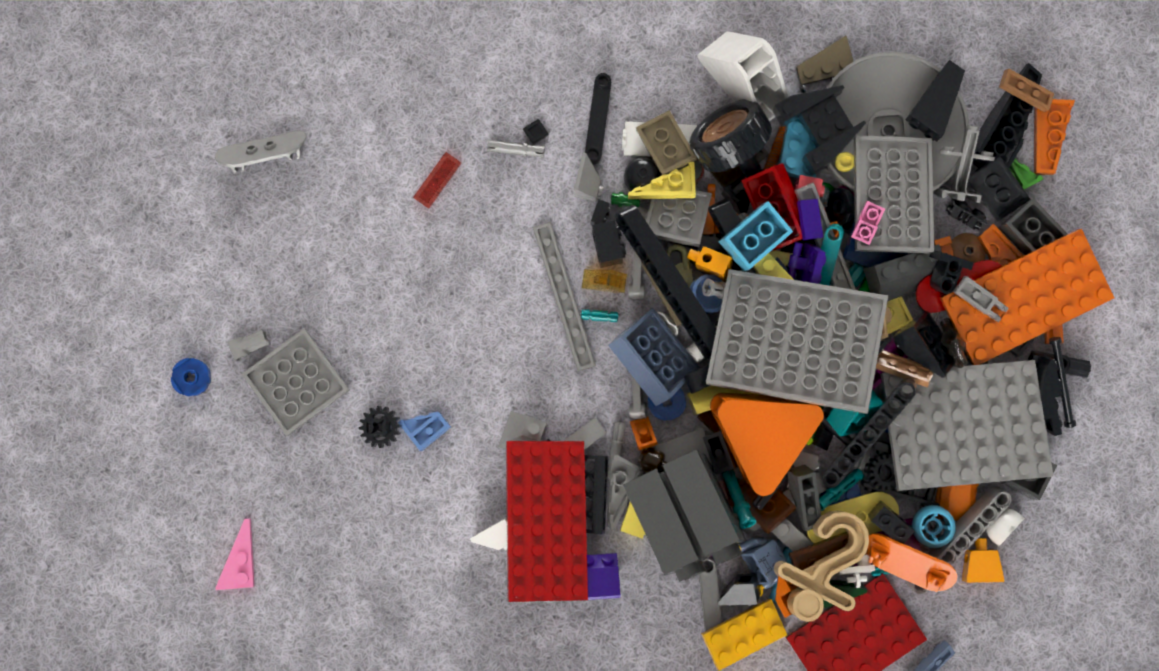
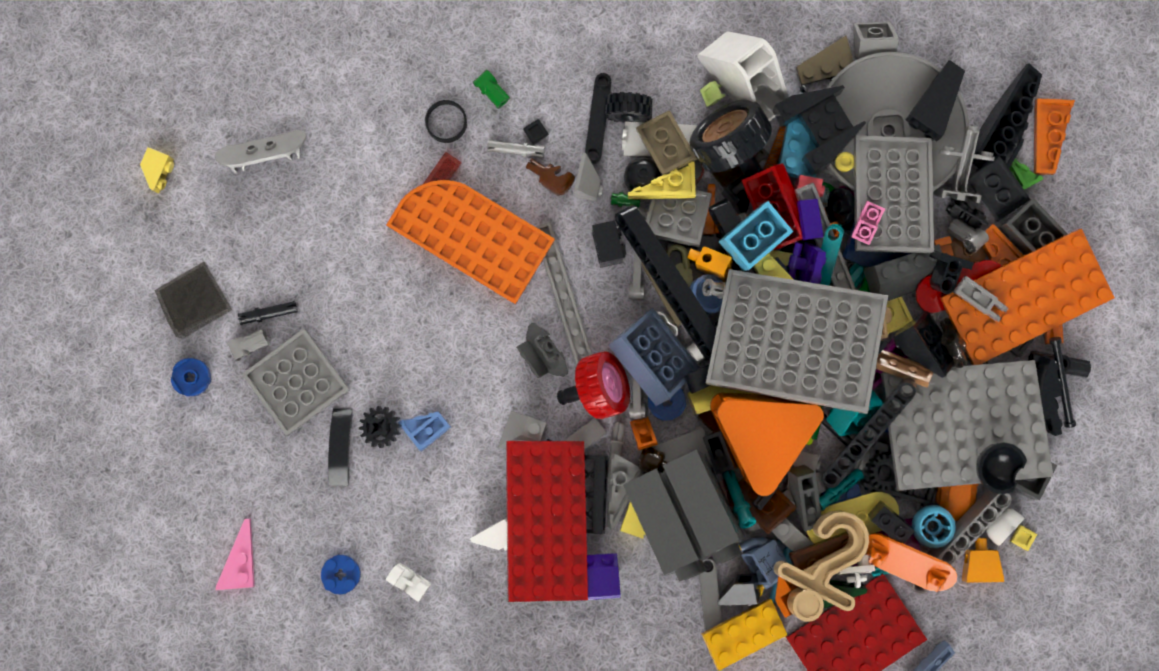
(155, 169): none -> light yellow slope
(192, 301): none -> clear smoke slope
(267, 313): none -> black pin
(339, 447): none -> black slope
(348, 566): none -> blue plate
(409, 581): none -> white piece
(446, 102): none -> black tyre
(473, 235): none -> orange plate
(488, 85): none -> green piece
(542, 353): none -> dark grey piece
(556, 184): none -> reddish brown piece
(598, 315): teal axle -> none
(599, 386): none -> red wheel
(600, 212): black piece -> none
(604, 280): clear yellow slope -> none
(628, 107): none -> black bush
(711, 93): none -> yellowish green tile
(822, 438): black tile -> none
(874, 38): none -> light grey slope
(972, 238): none -> light grey piece
(999, 466): none -> black cylinder
(1023, 537): none -> light yellow tile
(1026, 90): medium nougat plate -> none

